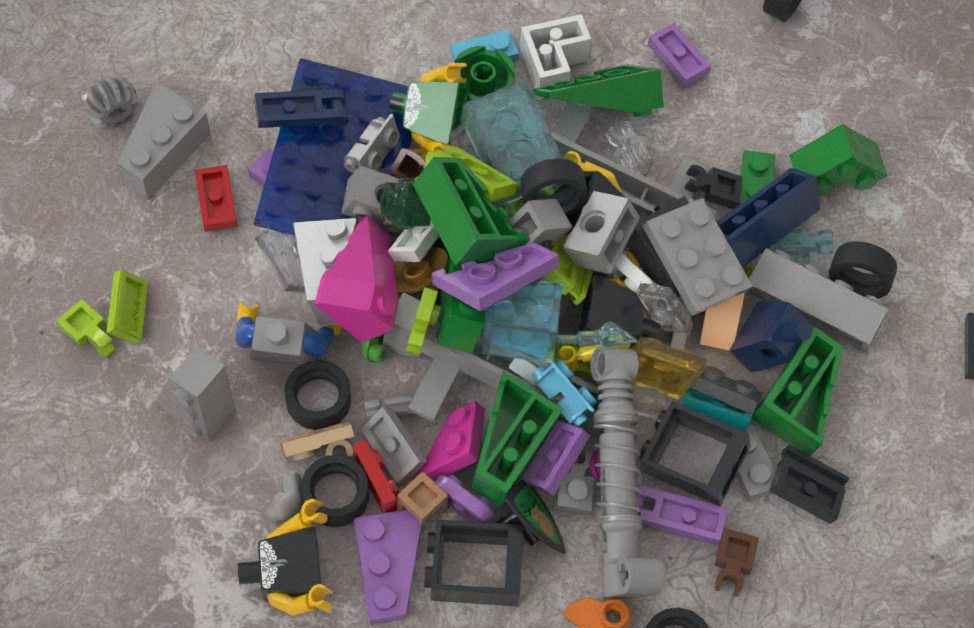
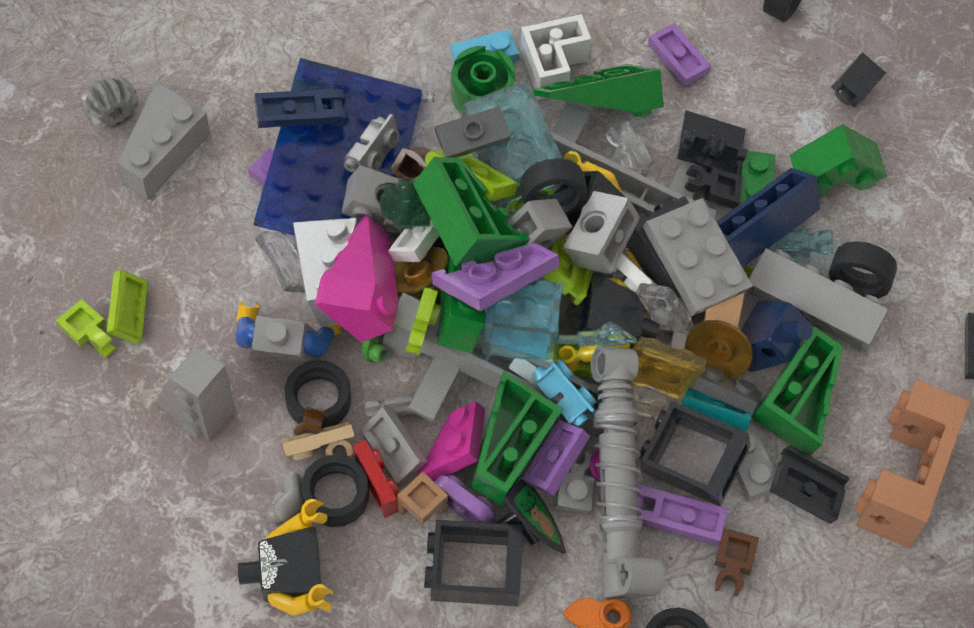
(215, 198): red plate -> none
(312, 420): none -> reddish brown hand
(387, 561): medium lavender wing -> none
(433, 106): torso -> none
(472, 133): none -> dark grey plate
(711, 143): none -> black hinge
(722, 346): none -> pearl gold dish
(857, 80): none -> black brick
(931, 423): none -> nougat plate

